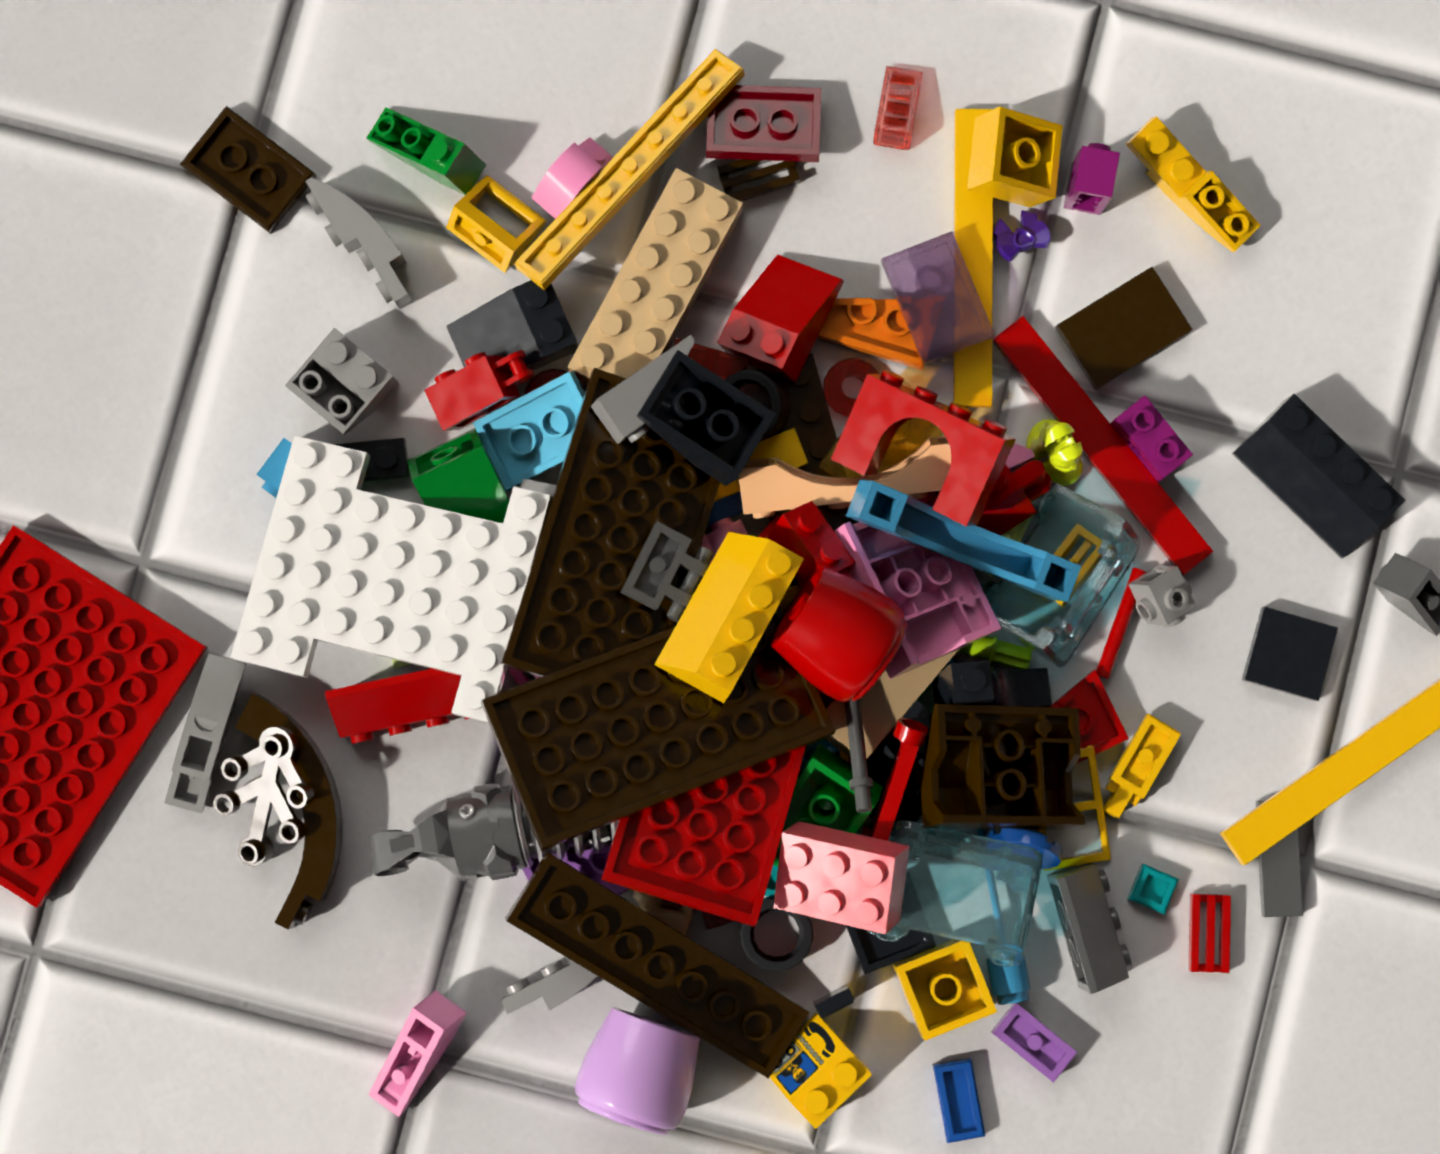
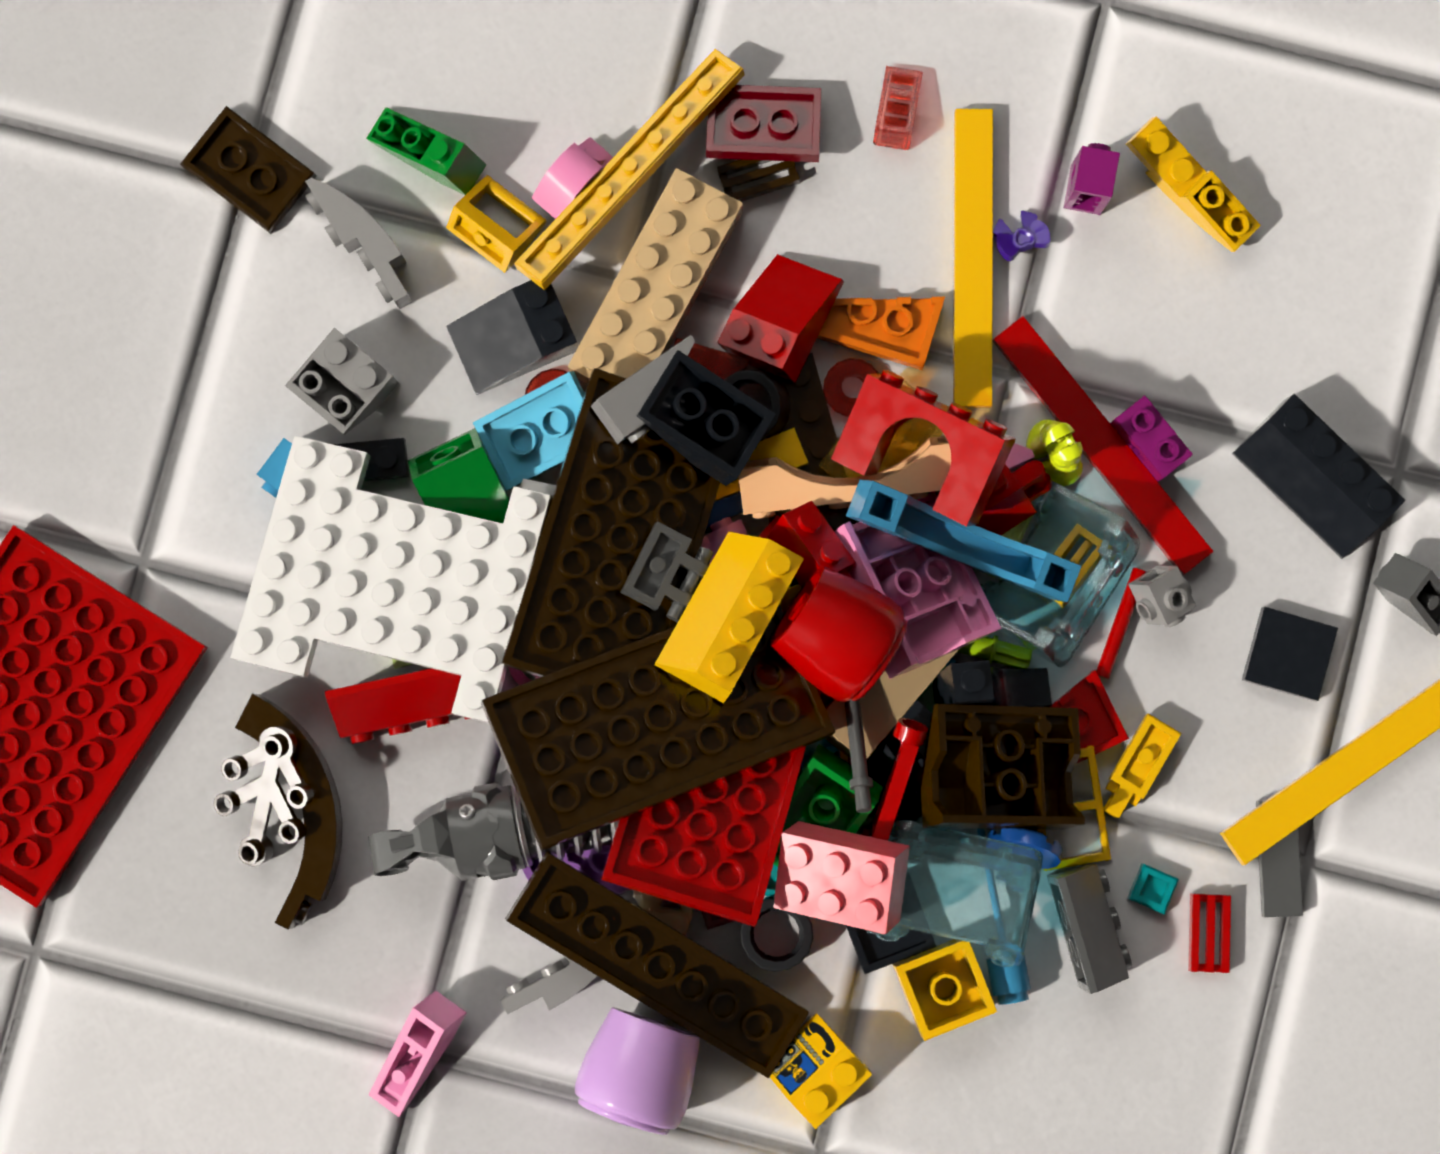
(204, 732): light grey slope -> none
(477, 388): brick -> none
(834, 1001): black tile -> none
(937, 298): tile -> none
(958, 1100): blue tile -> none
(1014, 157): yellow brick -> none
(1034, 1042): medium lavender plate -> none
(1123, 328): dark brown tile -> none

